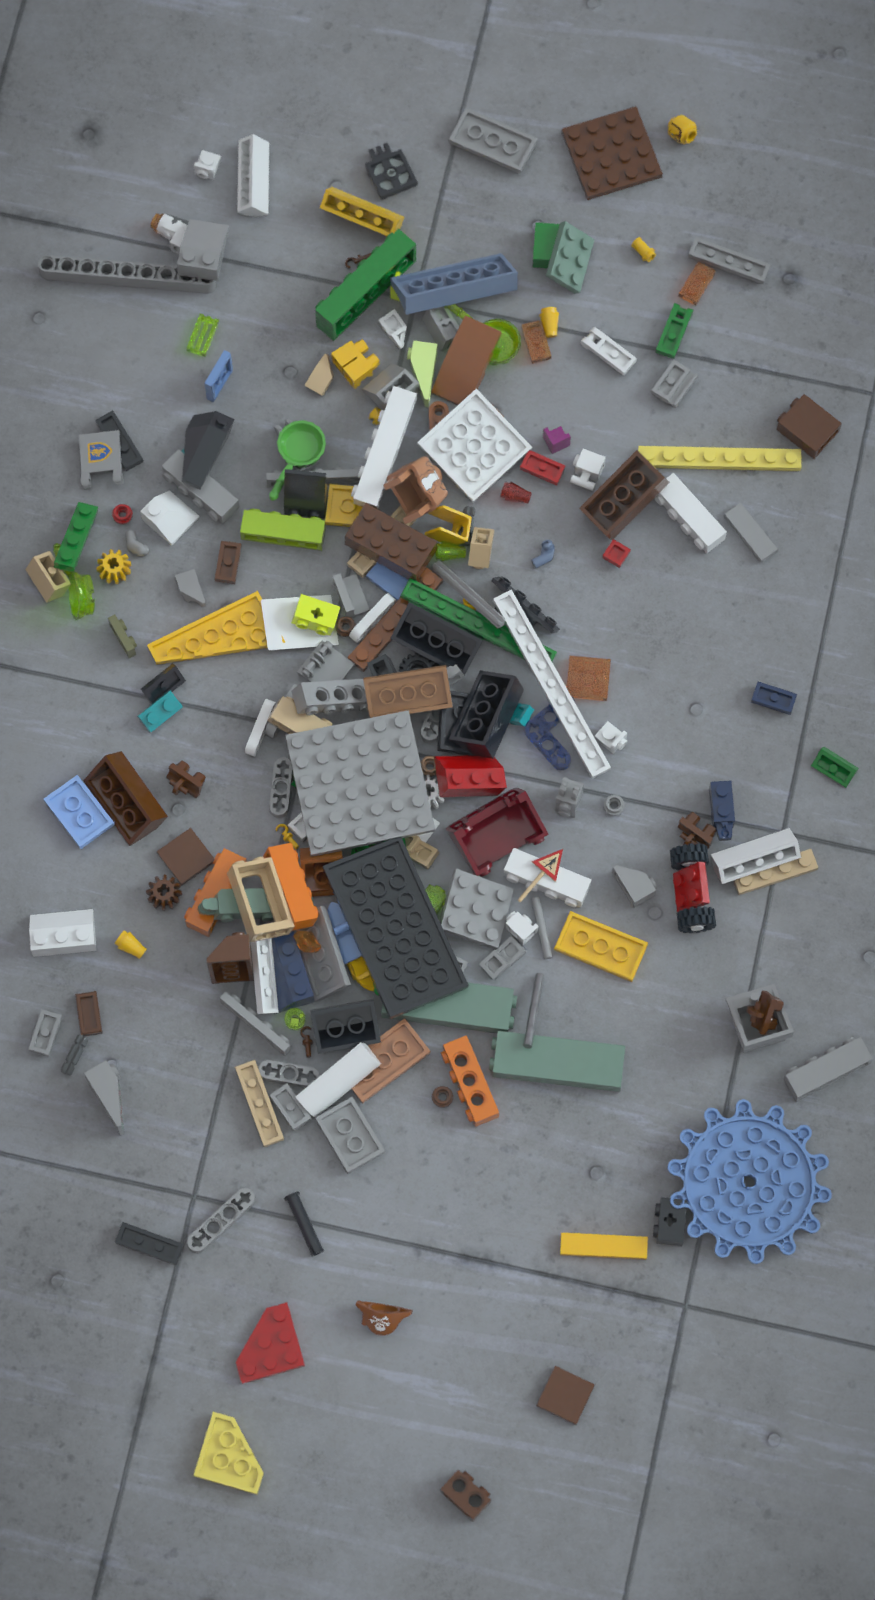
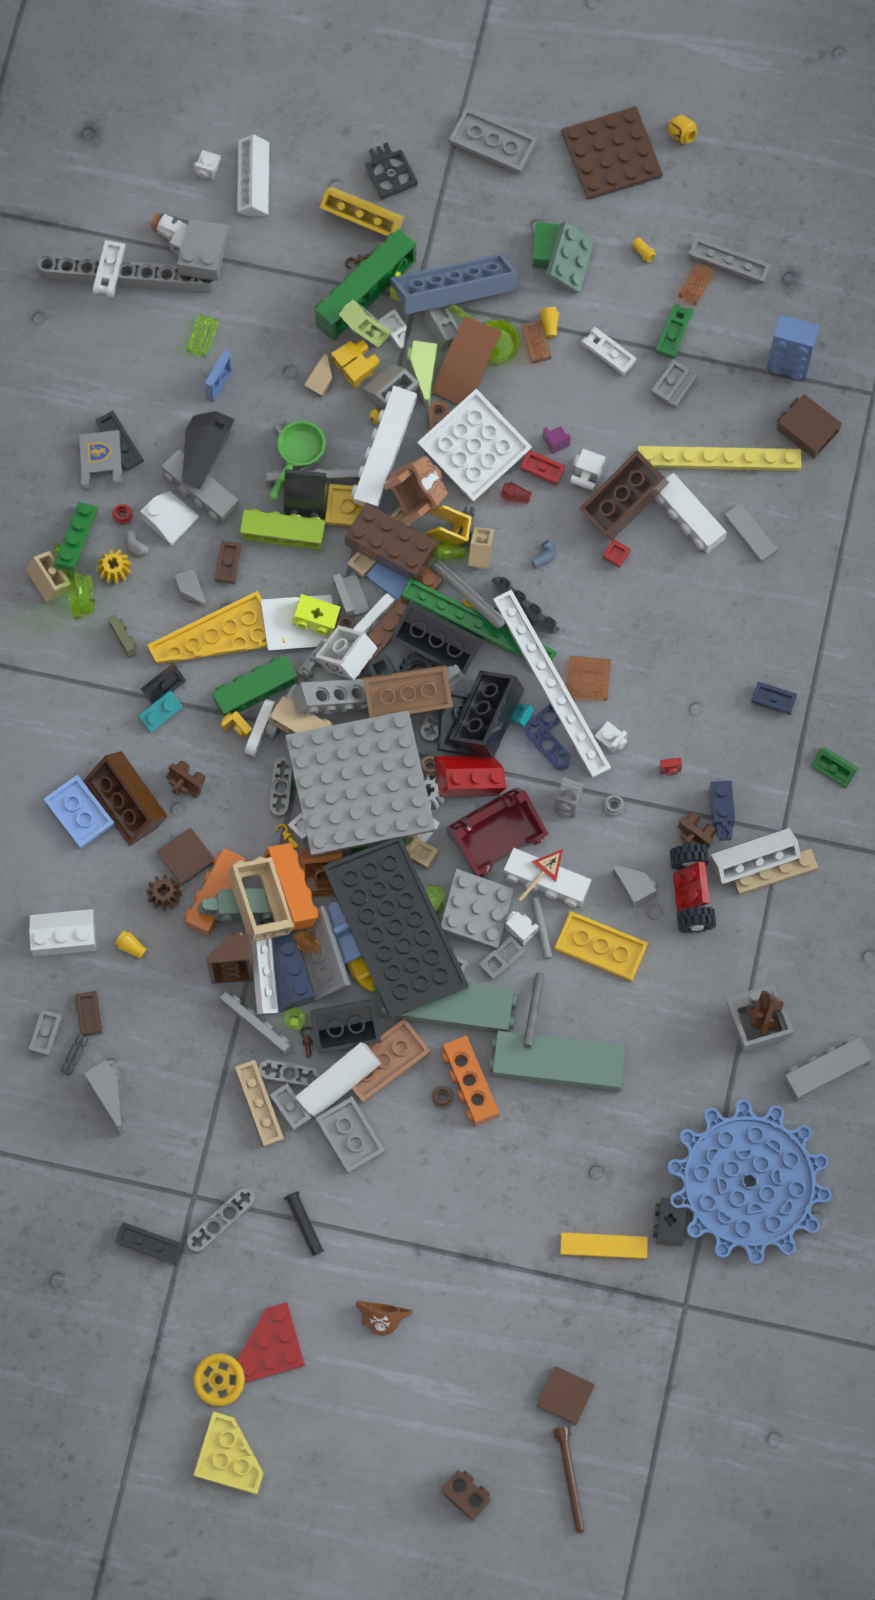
(109, 268): none -> white plate
(233, 1369): none -> yellow plate
(240, 725): none -> yellow bracket
(256, 686): none -> green brick
(346, 652): none -> white brick
(364, 323): none -> yellowish green slope
(563, 1436): none -> reddish brown piece
(670, 766): none -> red plate
(792, 347): none -> medium blue brick

